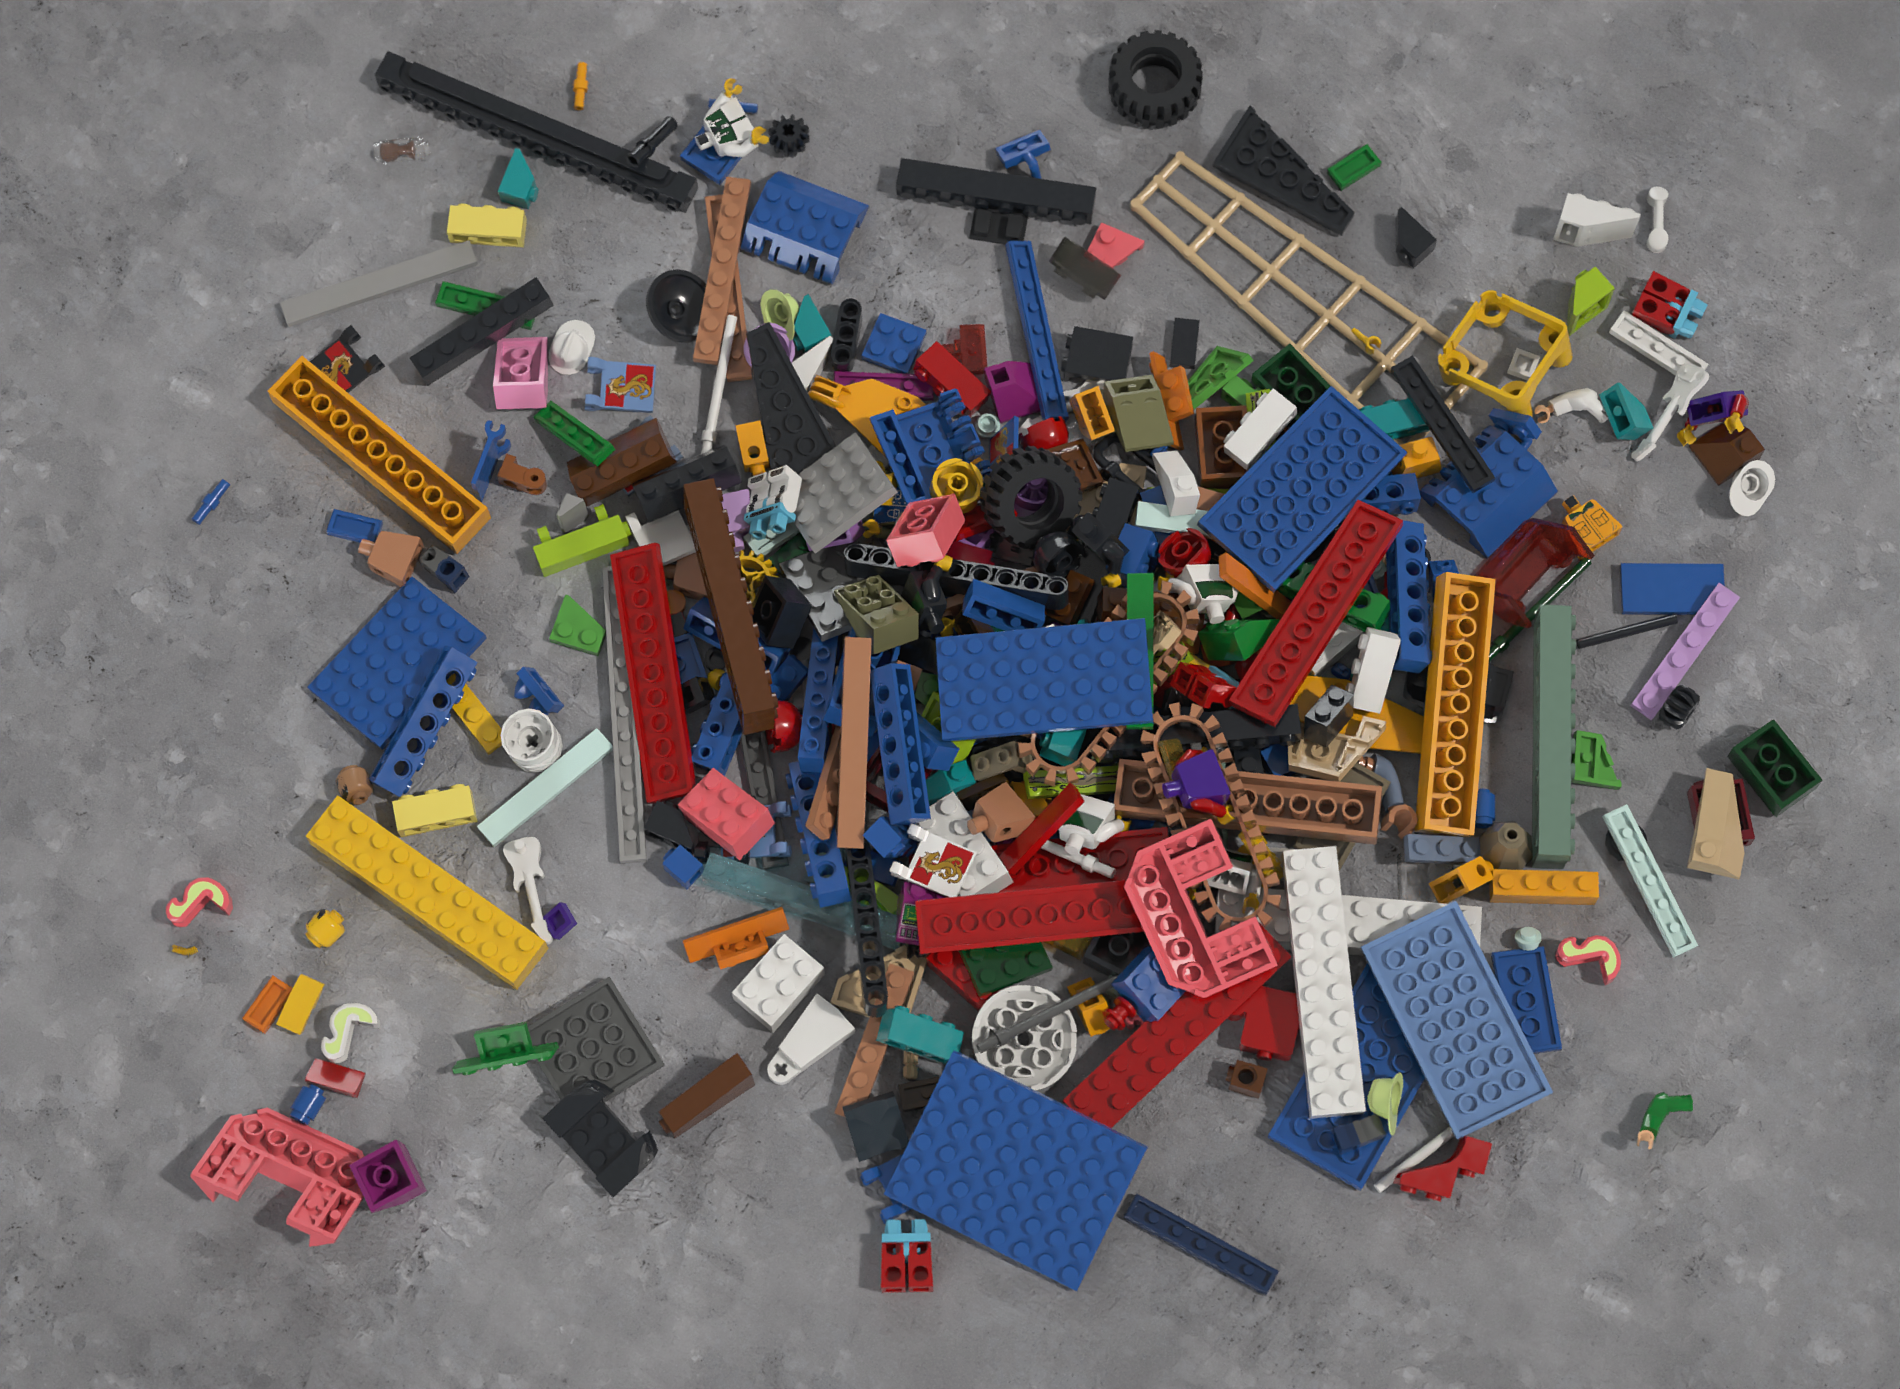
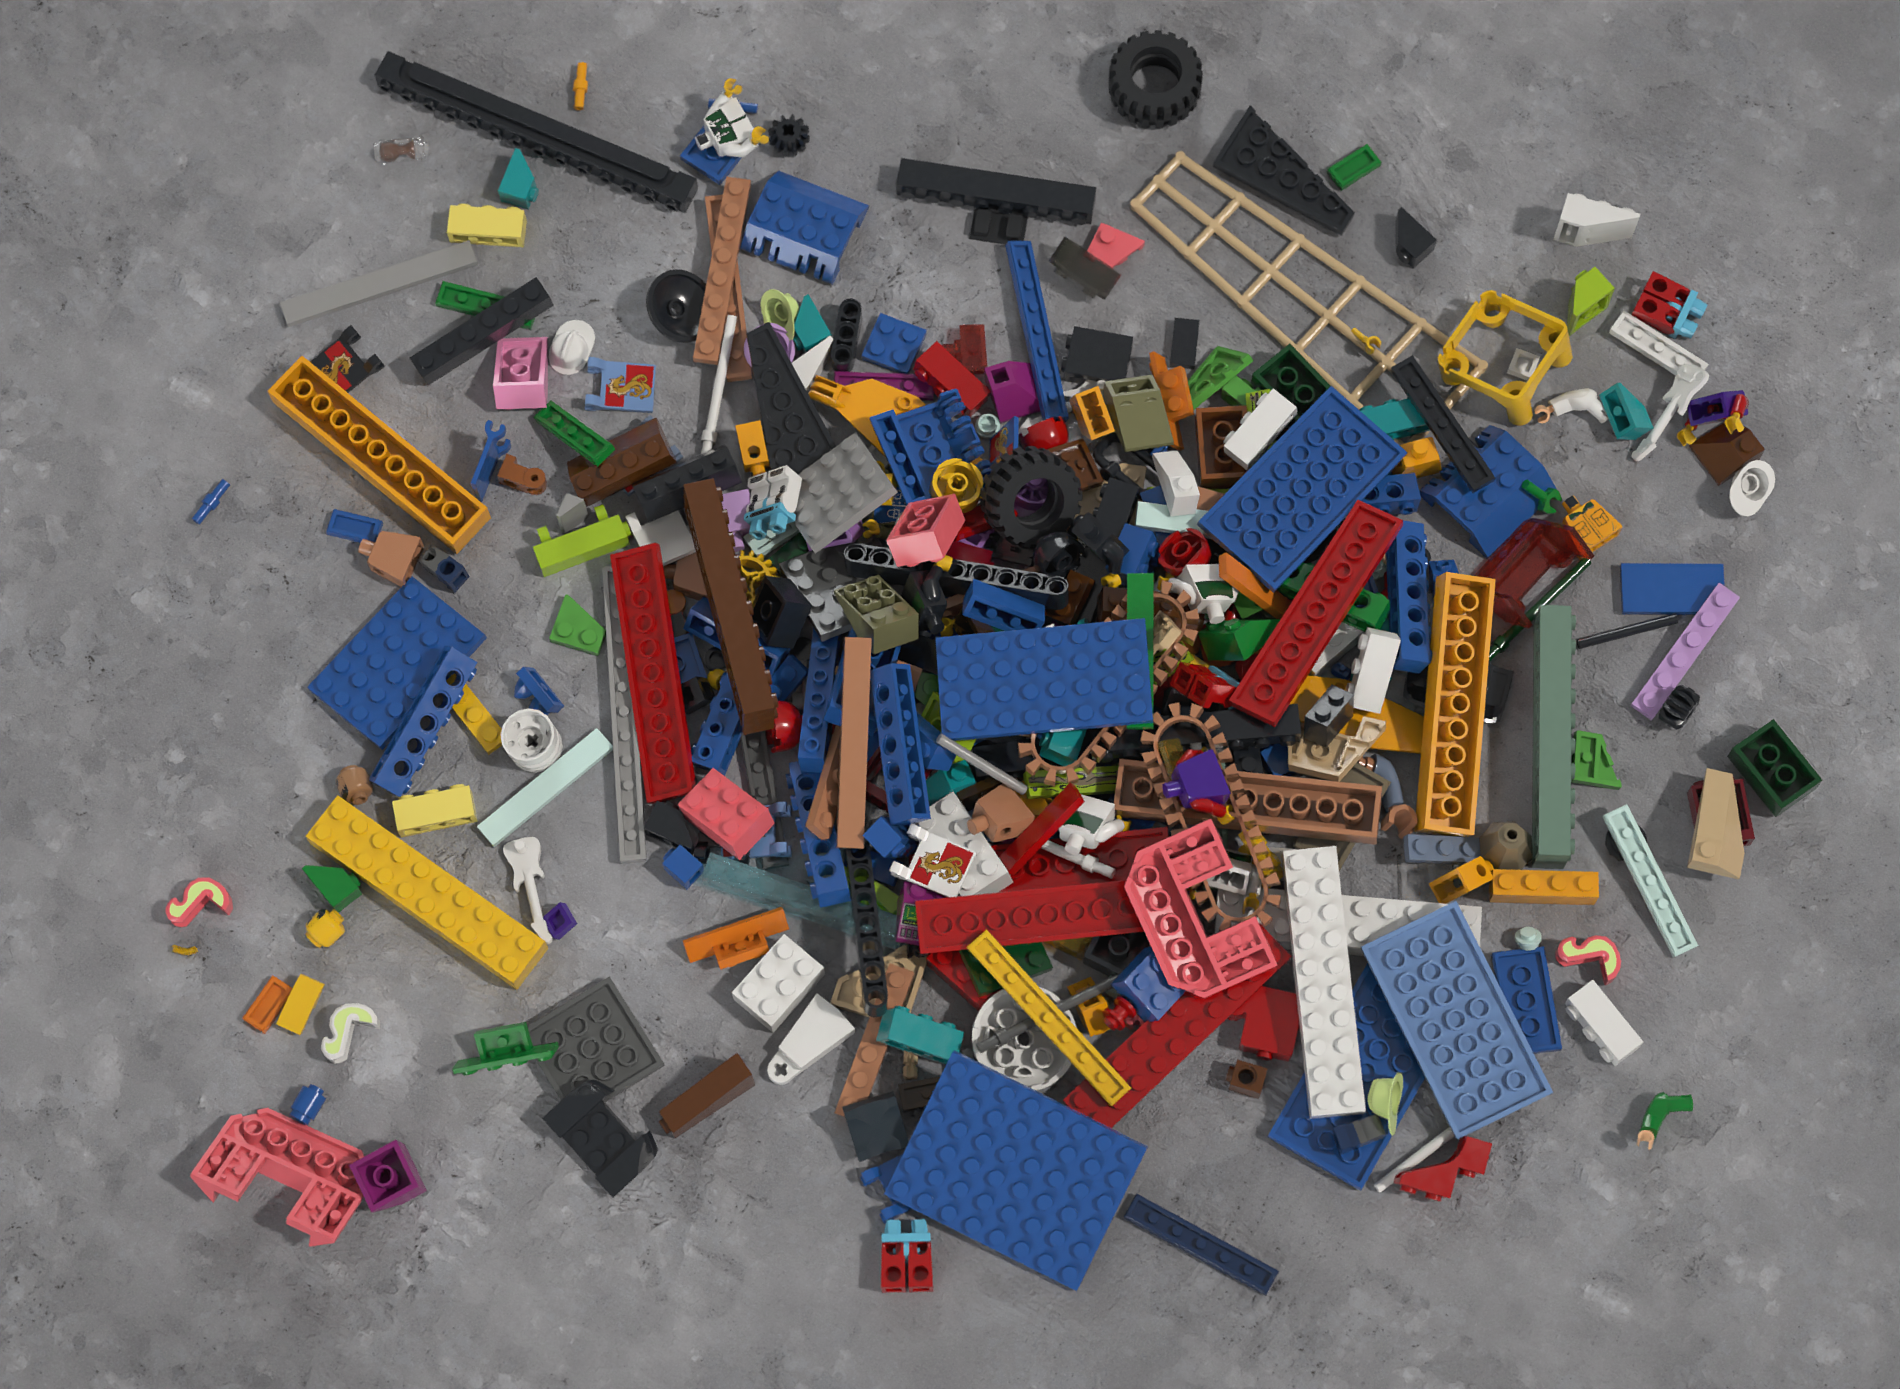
(335, 885): none -> green slope
(335, 1078): slope -> none
(646, 146): black pin -> none
(981, 764): none -> light grey bar
(998, 761): dark tan bracket -> none
(1025, 150): blue plate -> none
(1048, 1018): none -> yellow tile
(1485, 809): blue brick -> none
(1516, 424): blue plate -> none
(1543, 496): none -> green bar
(1603, 1023): none -> white brick
(1658, 237): white bar -> none

